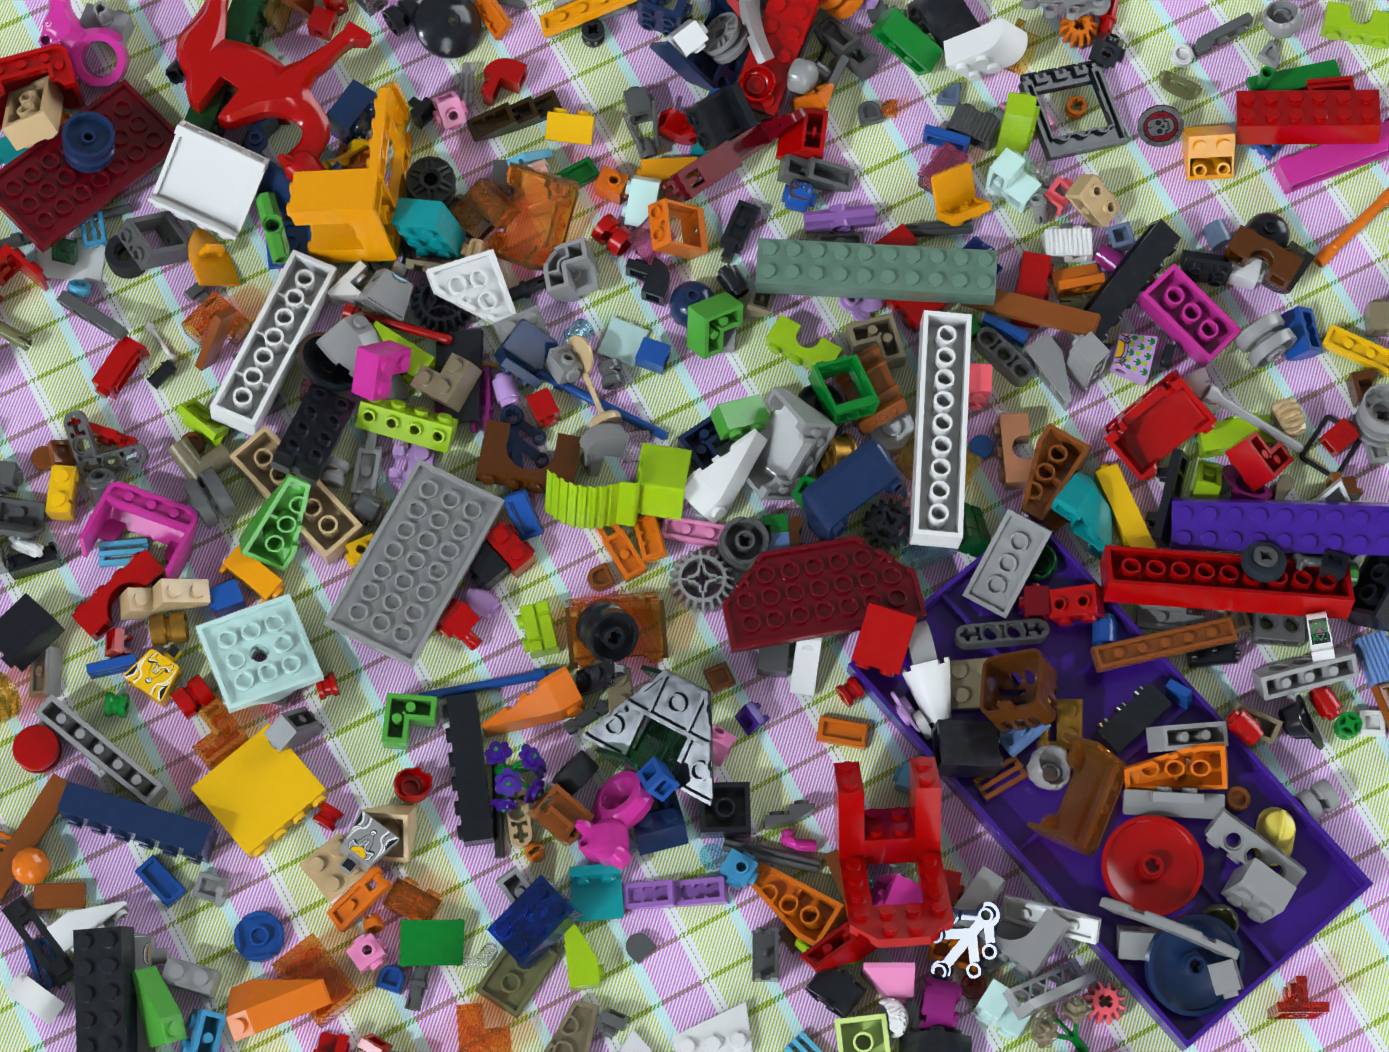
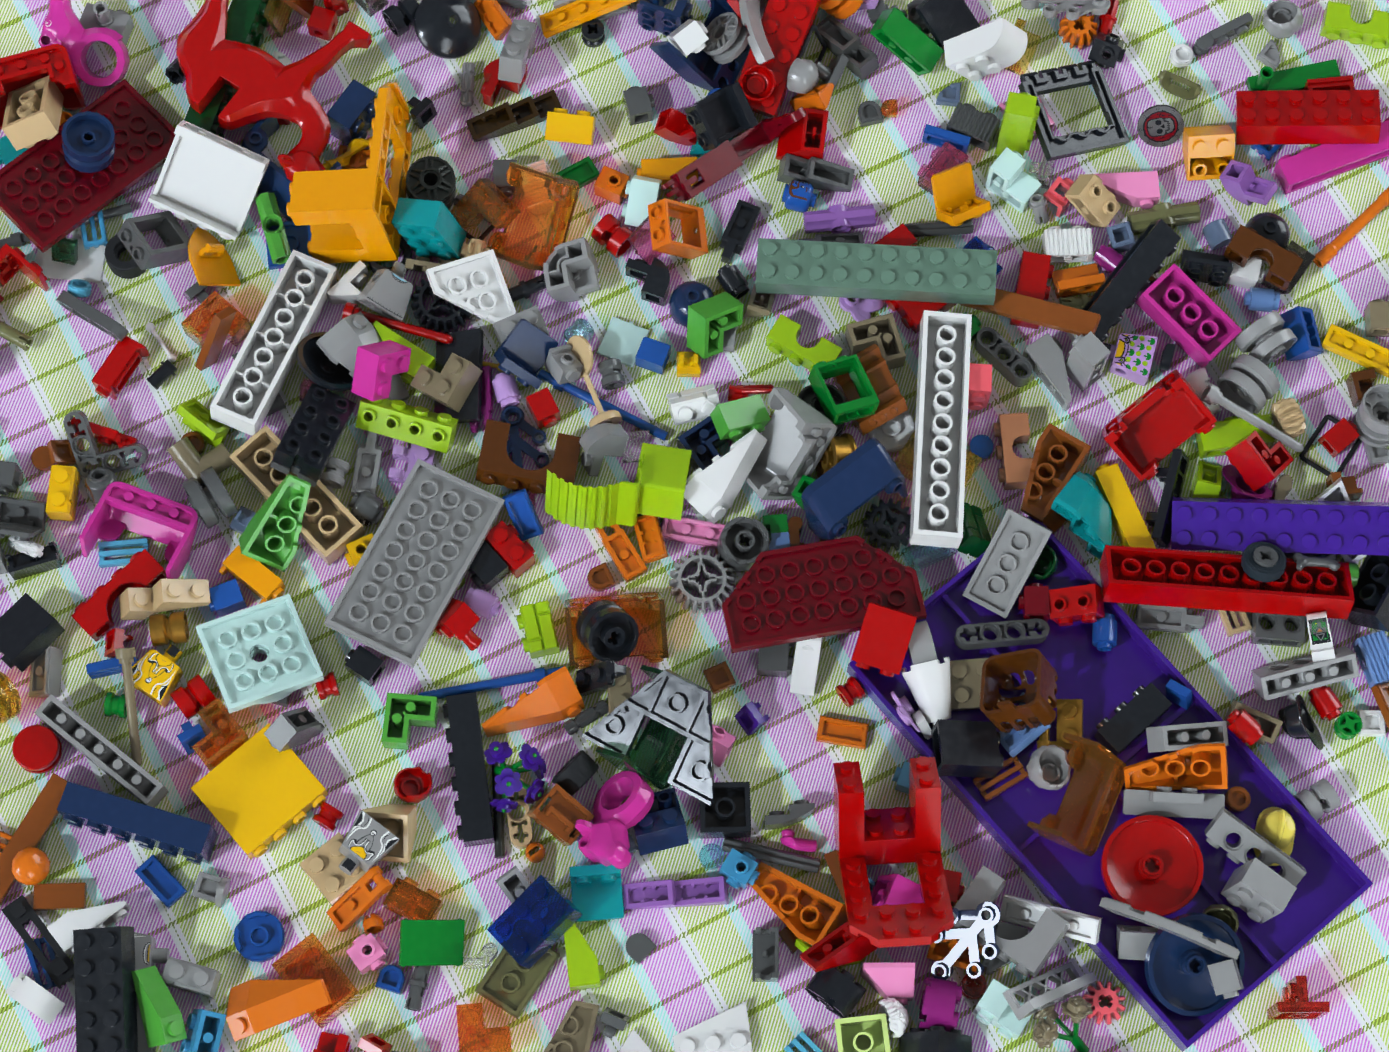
(126, 657): none -> dark tan piece
(190, 736): none -> blue tile
(241, 520): none -> sand blue tile
(364, 665): none -> black brick
(449, 111): bright pink brick -> none
(516, 50): none -> light grey arch
(531, 156): medium azure tile -> none
(646, 147): dark grey plant -> none
(657, 779): blue brick -> none
(688, 364): none -> yellow tile
(692, 404): none -> white brick
(742, 391): none -> red plant
(1007, 330): blue tile -> none
(1073, 114): orange bush -> none
(1133, 188): none -> bright pink slope
(1164, 644): dark orange tile -> none
(1172, 215): none -> olive piece
(1214, 656): black hinge -> none
(1244, 186): none -> medium lavender brick
(1248, 383): none -> light grey wheel
(1262, 299): none -> medium blue brick
(1333, 564): black tile -> none

